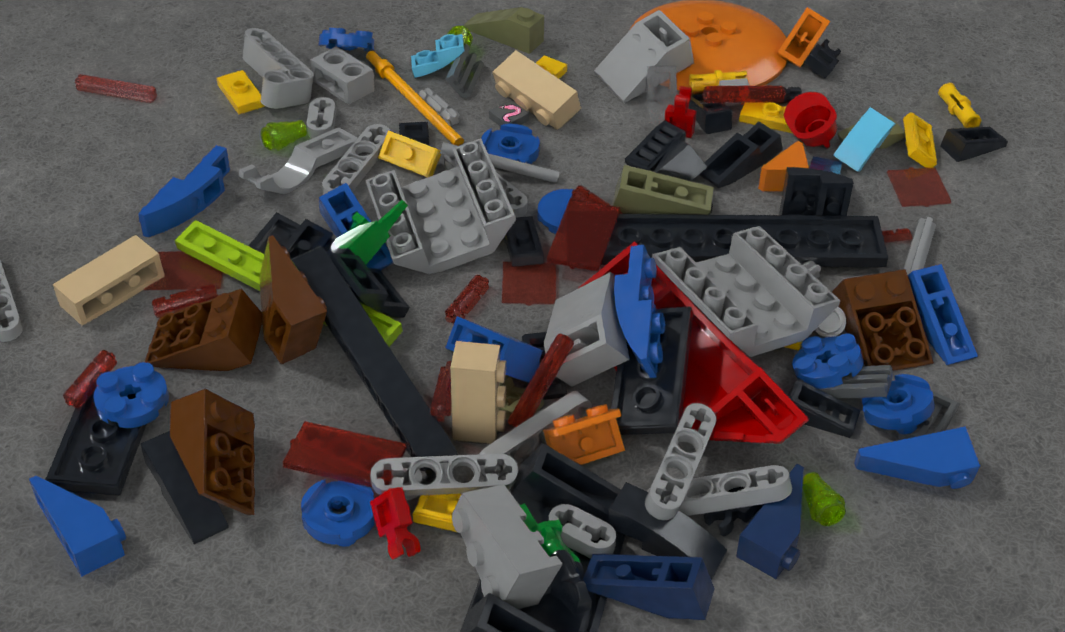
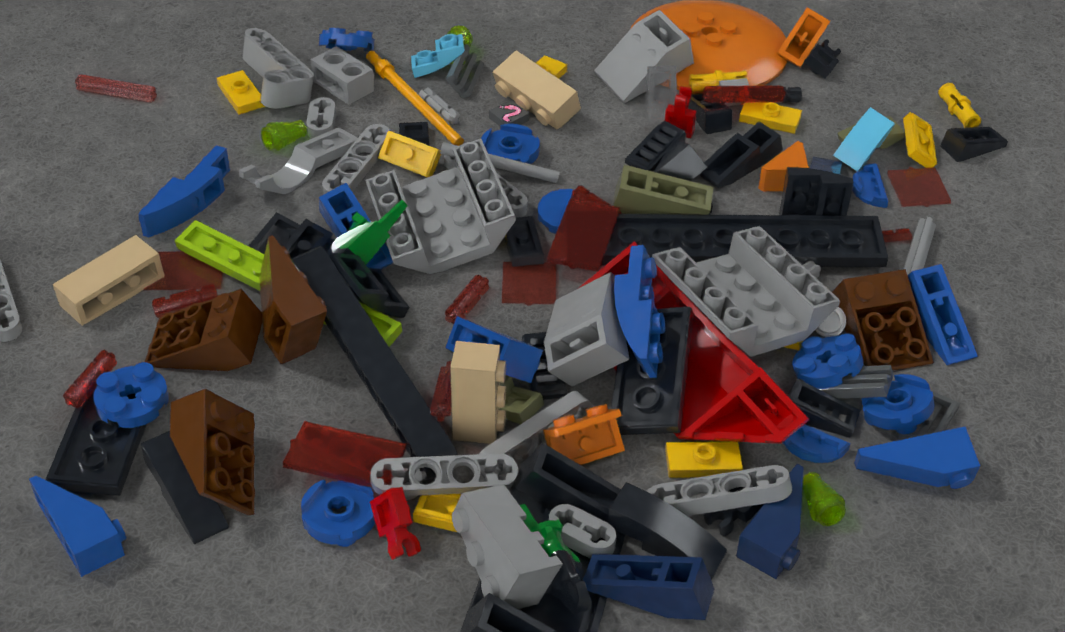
(514, 27): olive slope -> none
(541, 380): clear red axle -> none
(681, 460): light grey beam -> none
(702, 458): none -> yellow plate
(811, 119): red piece -> none
(816, 445): none -> blue tile
(869, 186): none -> blue tile

